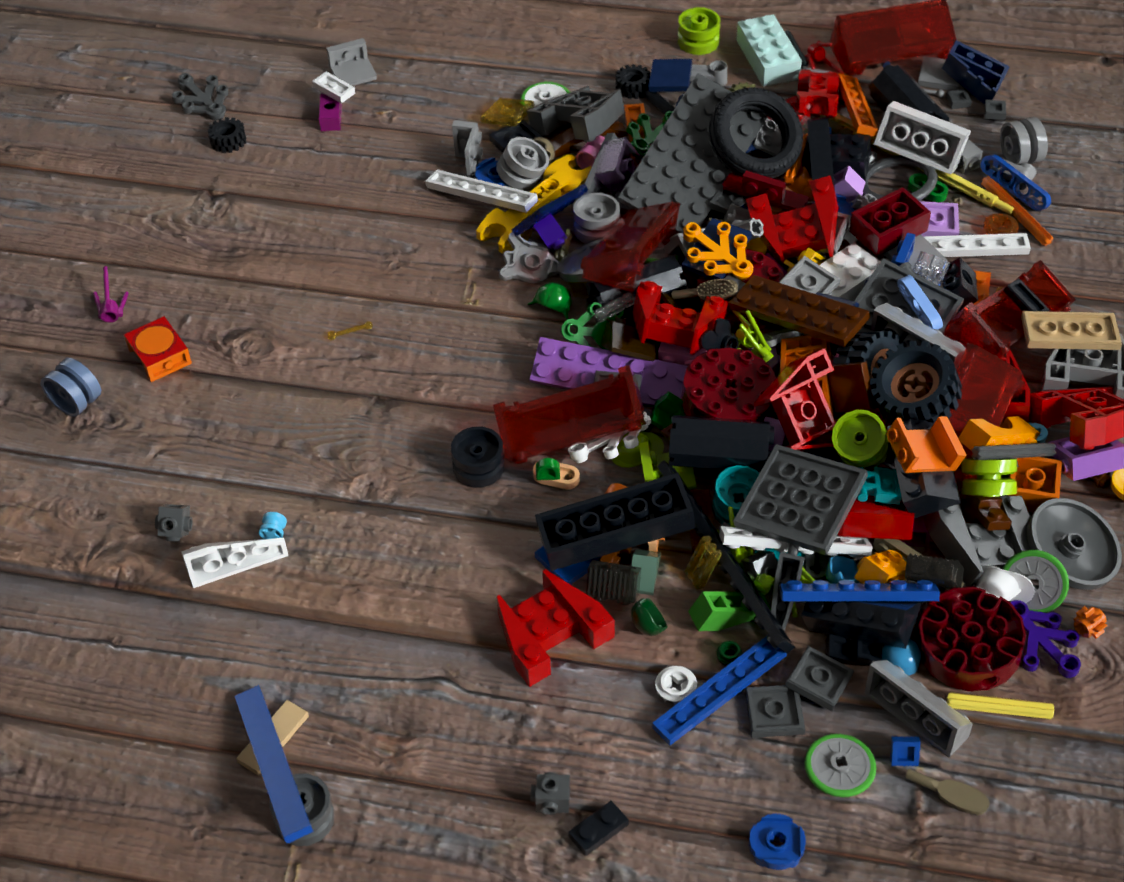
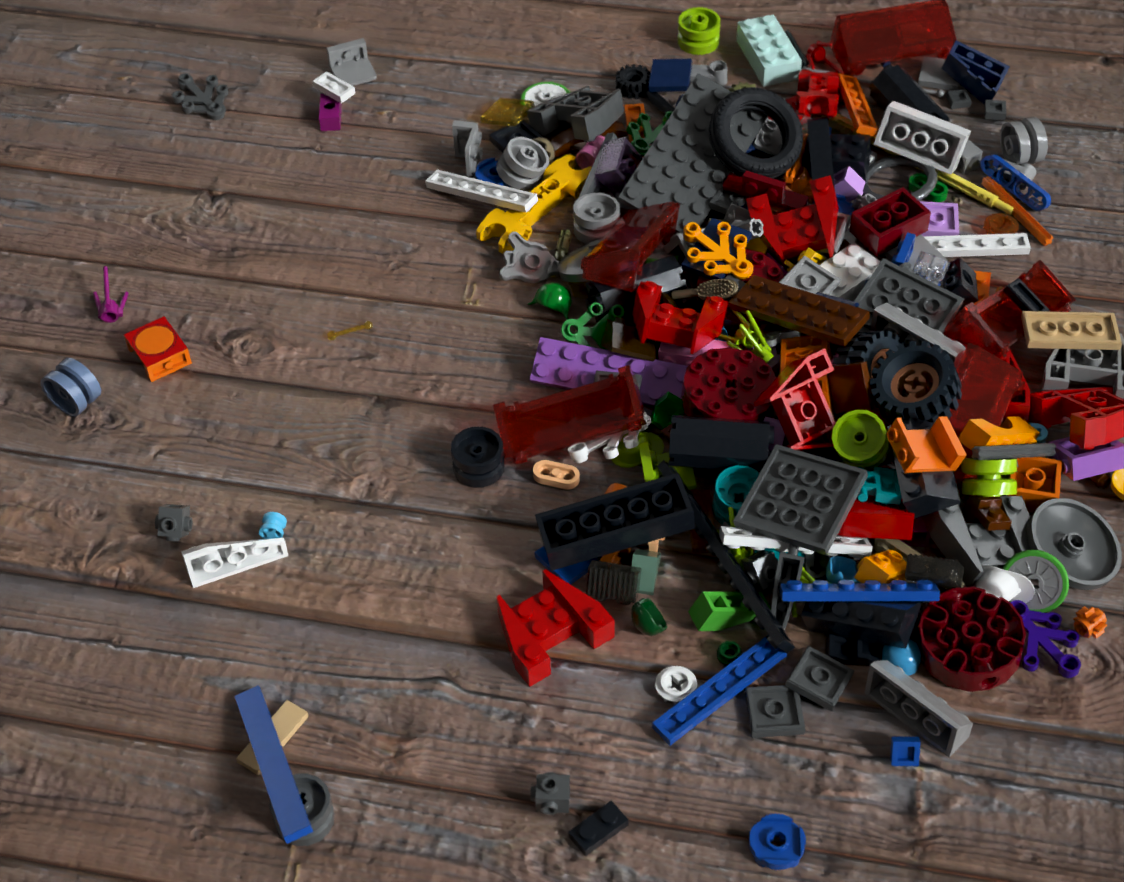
(227, 135): black tyre -> none
(547, 469): green tile -> none
(551, 208): clear blue tile -> none
(551, 232): dark purple slope -> none
(614, 307): clear axle -> none
(704, 565): clear yellow tile -> none
(719, 337): black plate -> none
(763, 583): clear neon green hinge -> none
(845, 780): light grey wheel -> none
(919, 302): light blue beam -> none
(953, 793): dark tan piece -> none
(1000, 705): light yellow axle -> none

